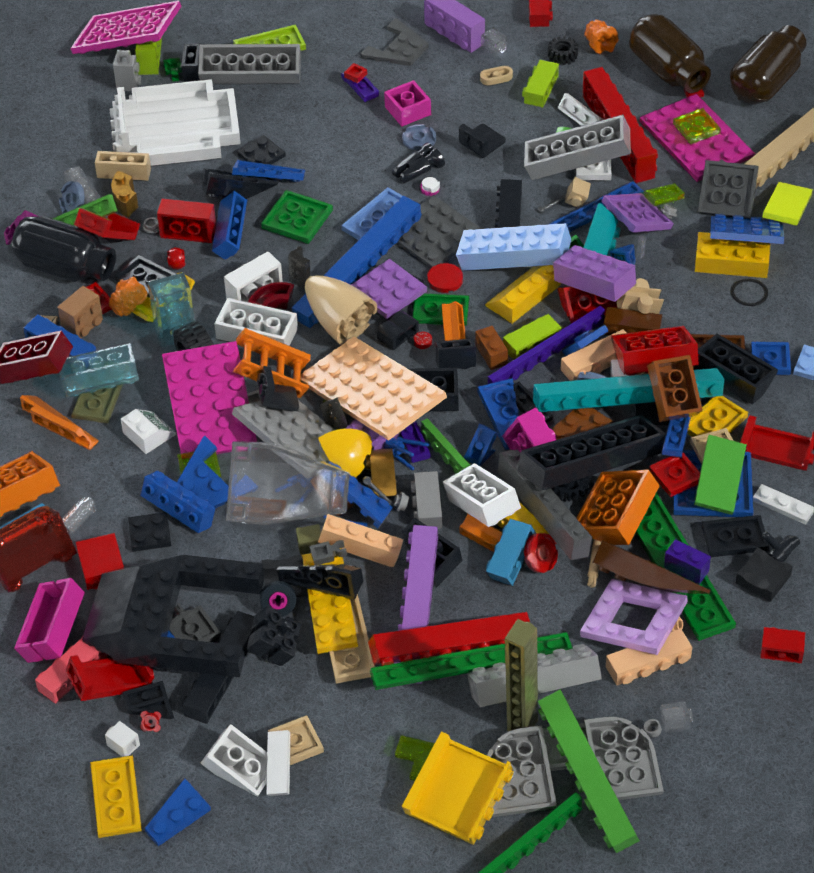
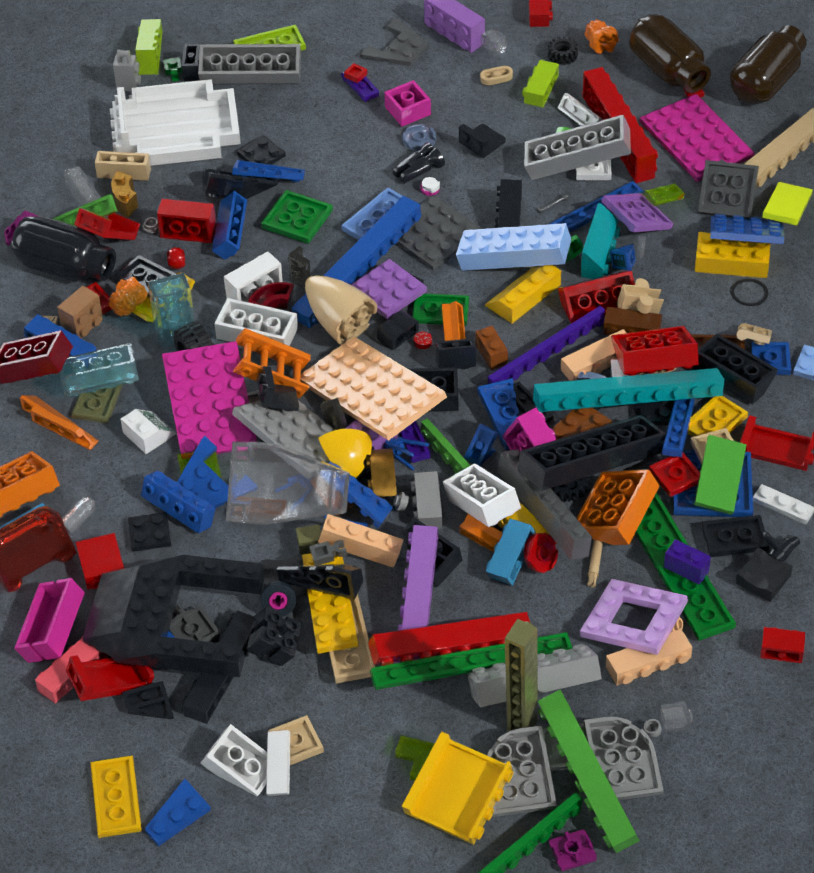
(72, 196): sand blue tile -> none
(122, 739): white brick -> none
(126, 27): dark pink plate -> none
(154, 726): red plate -> none
(367, 481): dark grey hinge -> none
(445, 278): red tile -> none
(530, 335): lime brick -> none
(568, 860): none -> magenta piece
(577, 192): tan brick -> none
(584, 339): blue piece -> none
(594, 273): medium lavender brick -> none
(632, 567): reddish brown wedge -> none
(669, 211): light grey plate -> none
(675, 388): dark orange brick -> none
(696, 126): clear neon green plate -> none
(756, 333): none -> tan plate

